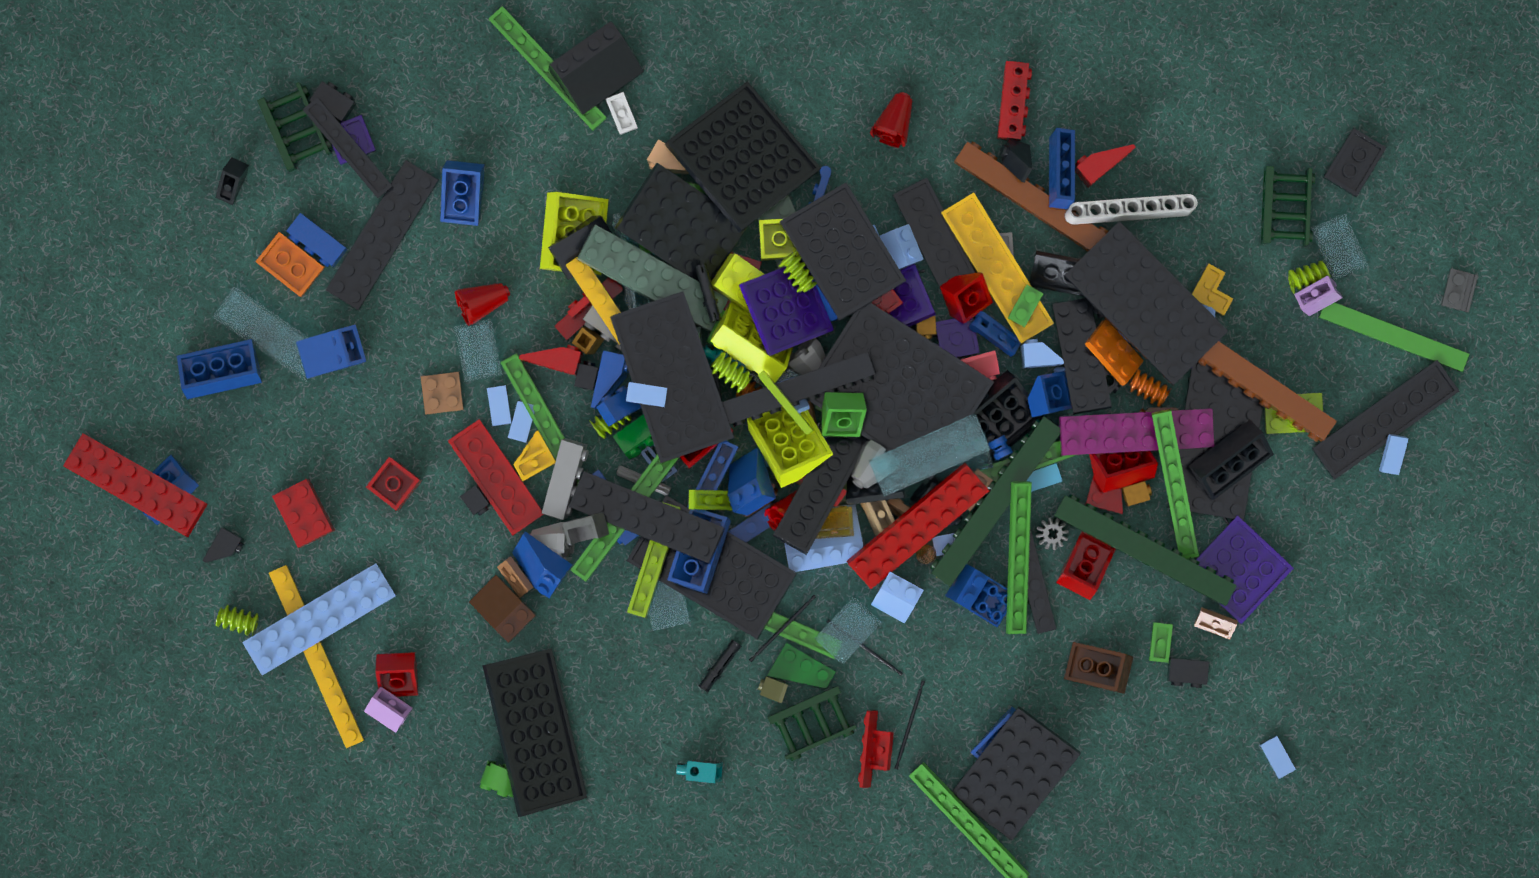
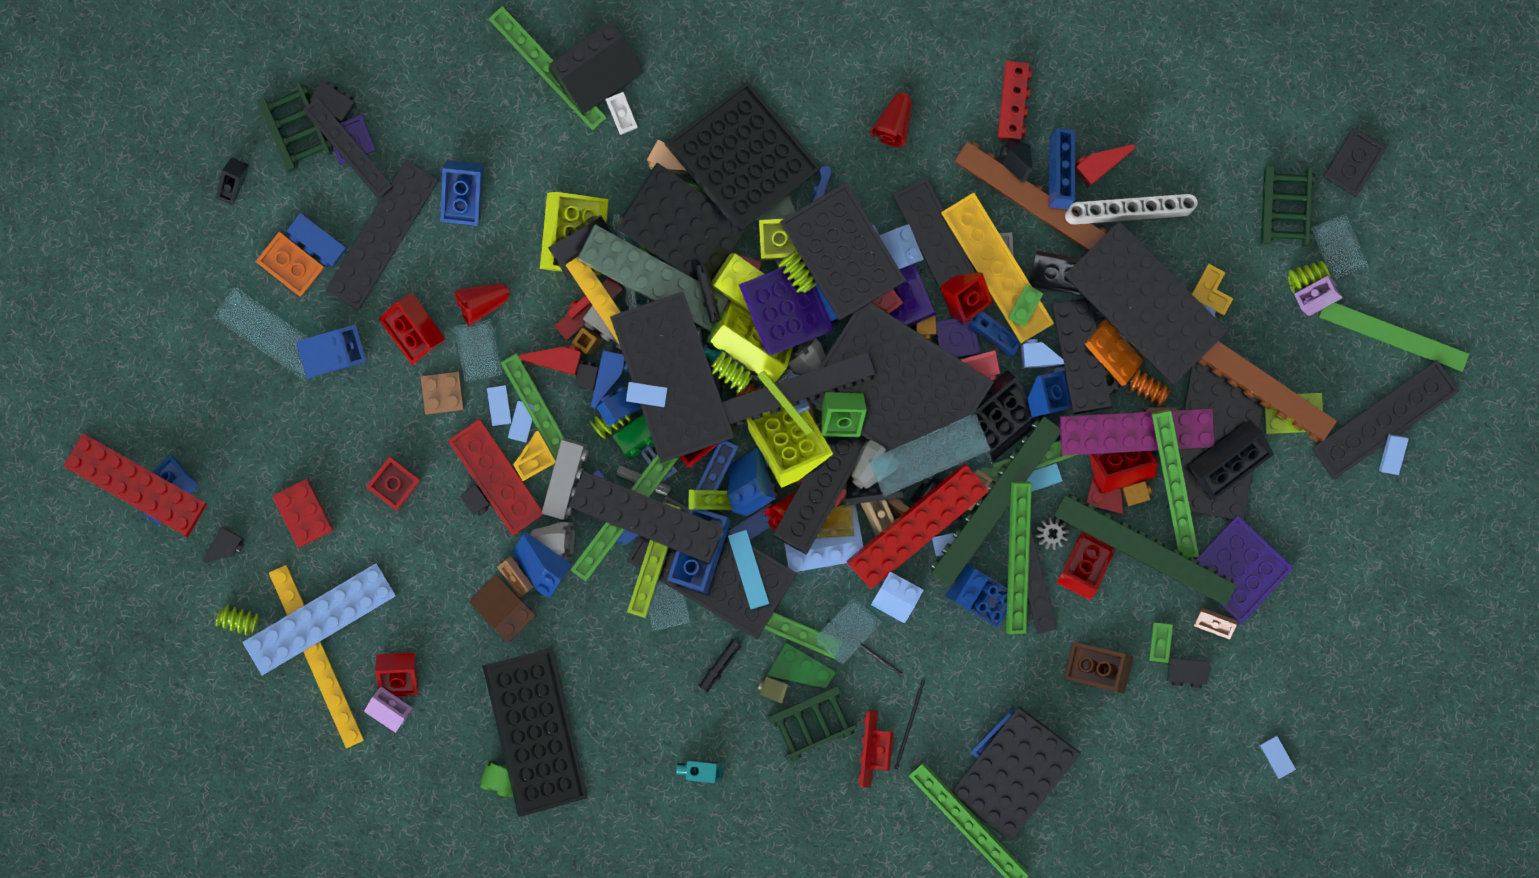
(219, 369): blue slope -> none
(412, 328): none -> red slope
(585, 528): flat silver panel -> none
(748, 569): none -> medium azure tile
(782, 628): black piece -> none
(926, 554): clear orange tile -> none
(1002, 451): blue wheel -> none
(1459, 290): dark grey plate -> none

